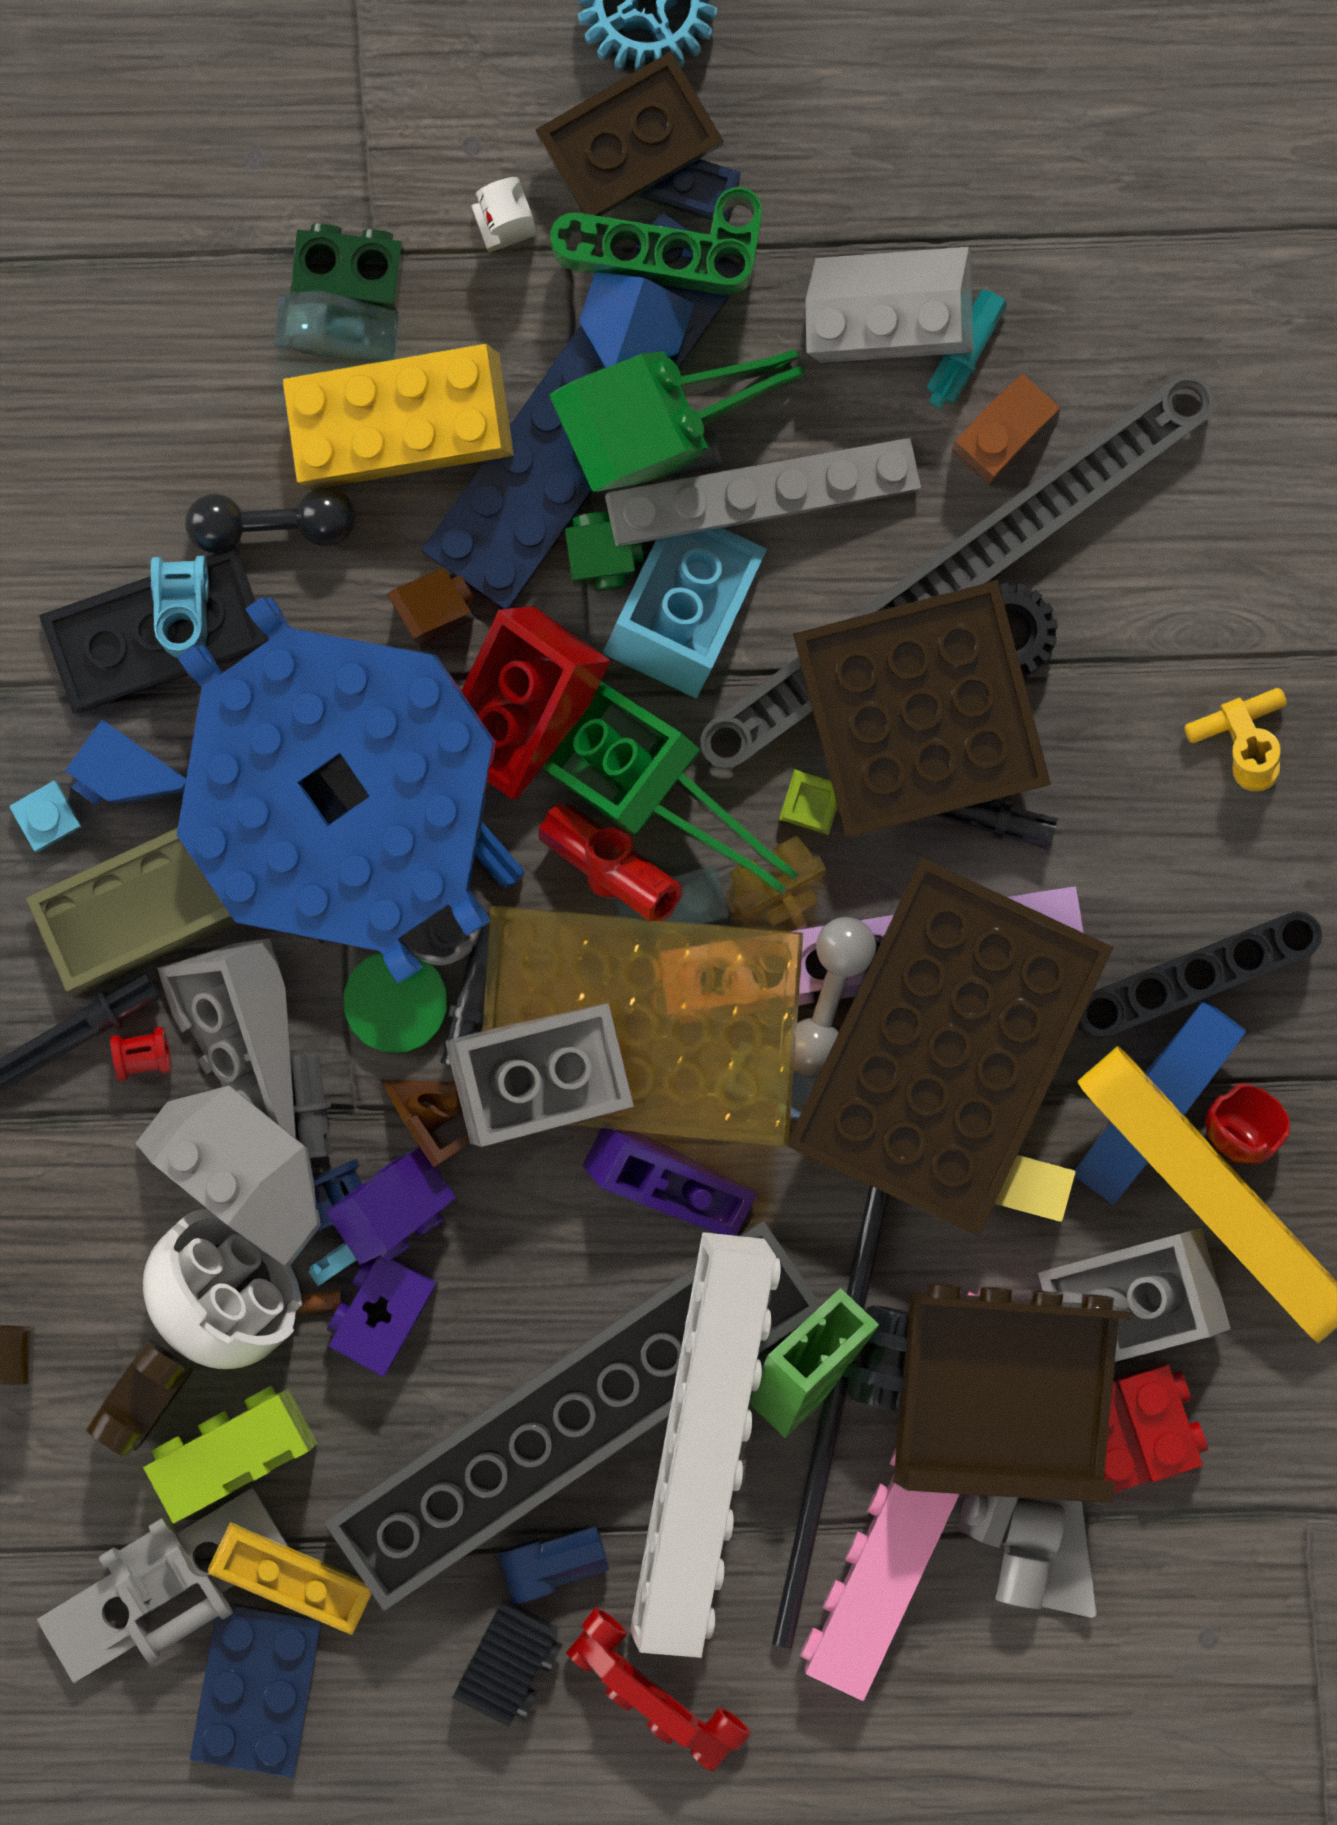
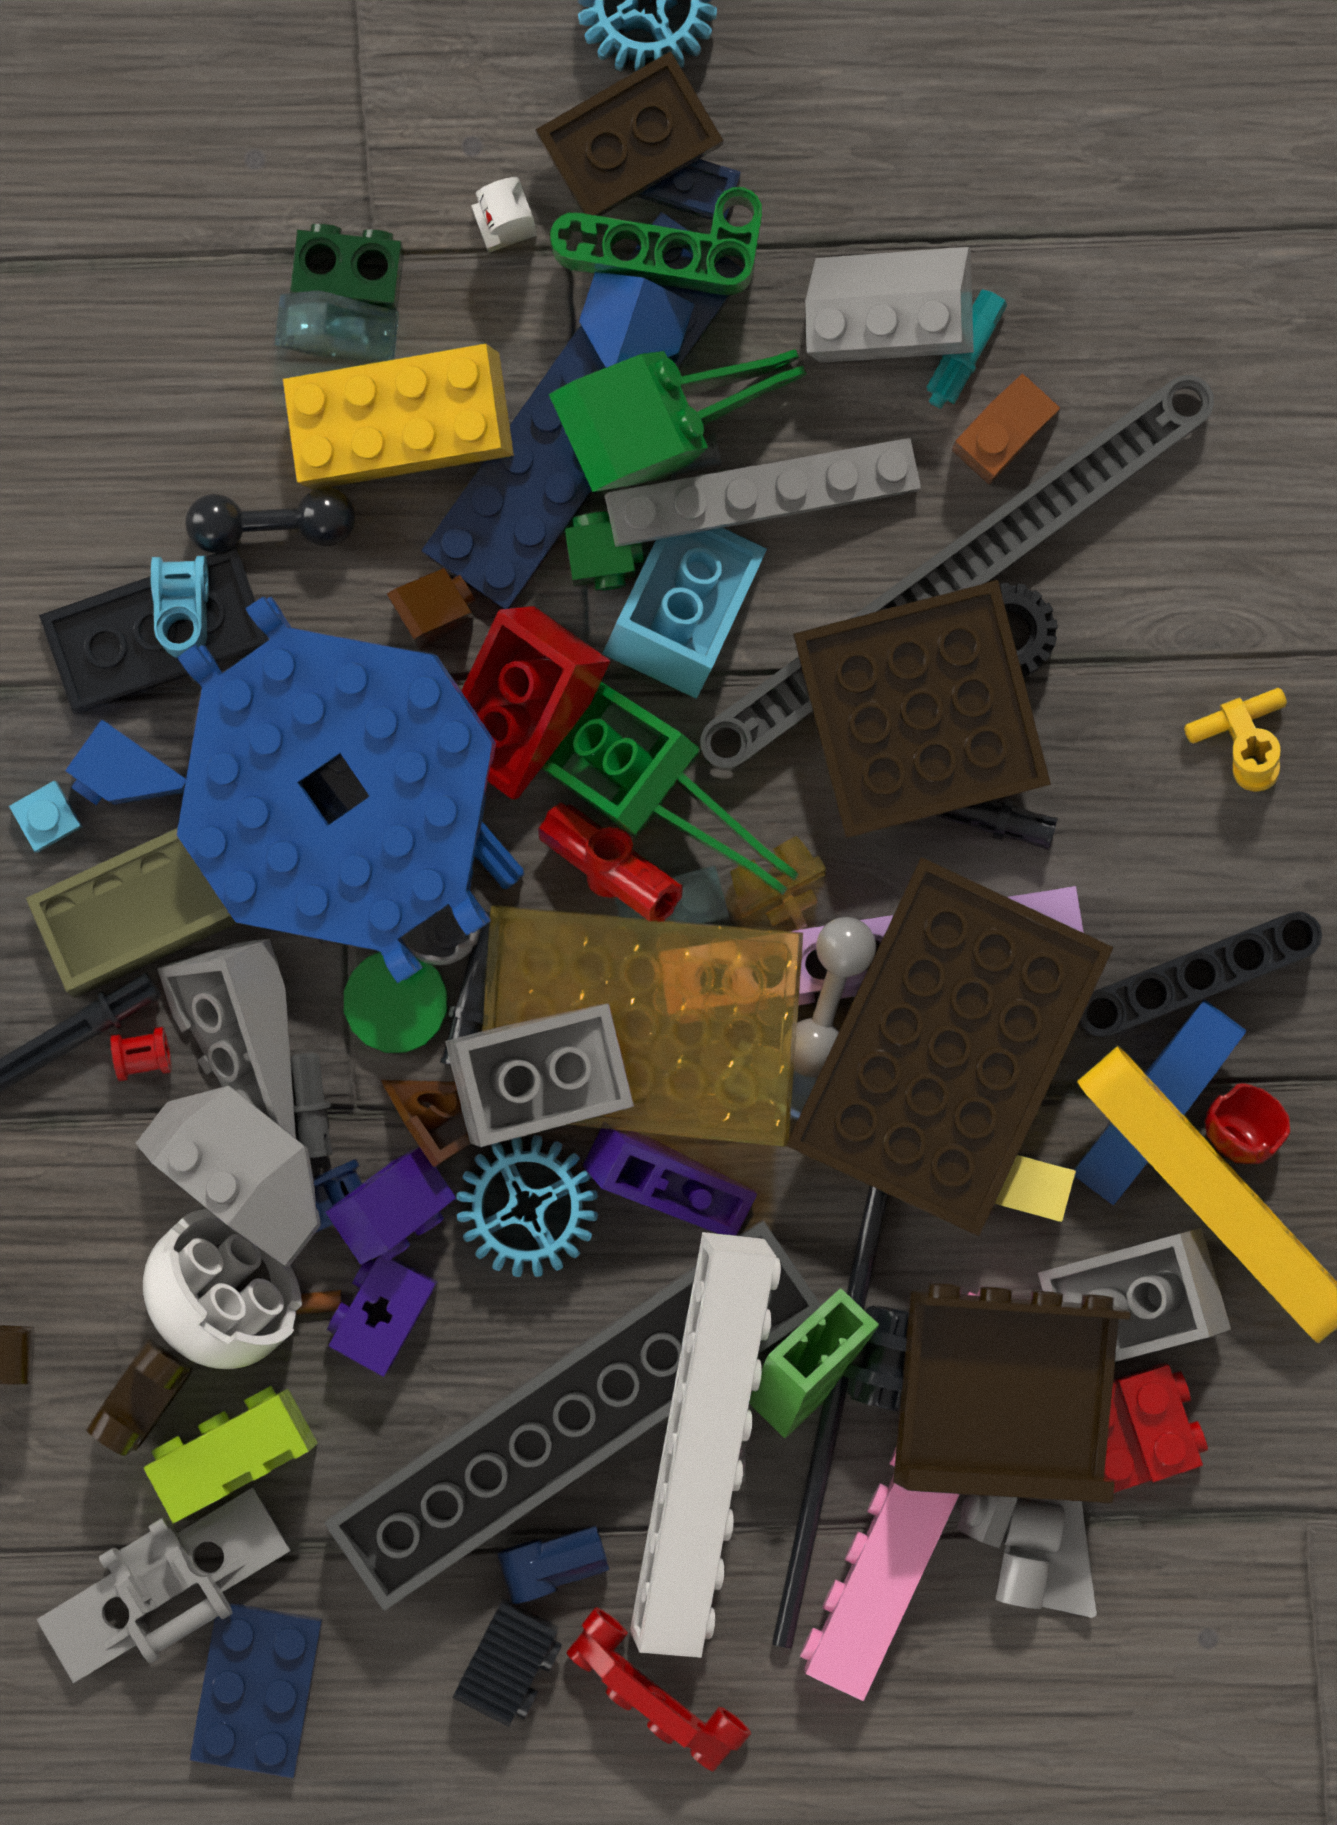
(290, 1578): yellow tile -> none
(331, 1264): medium azure tile -> none
(487, 1226): none -> medium azure gear
(809, 803): lime tile -> none

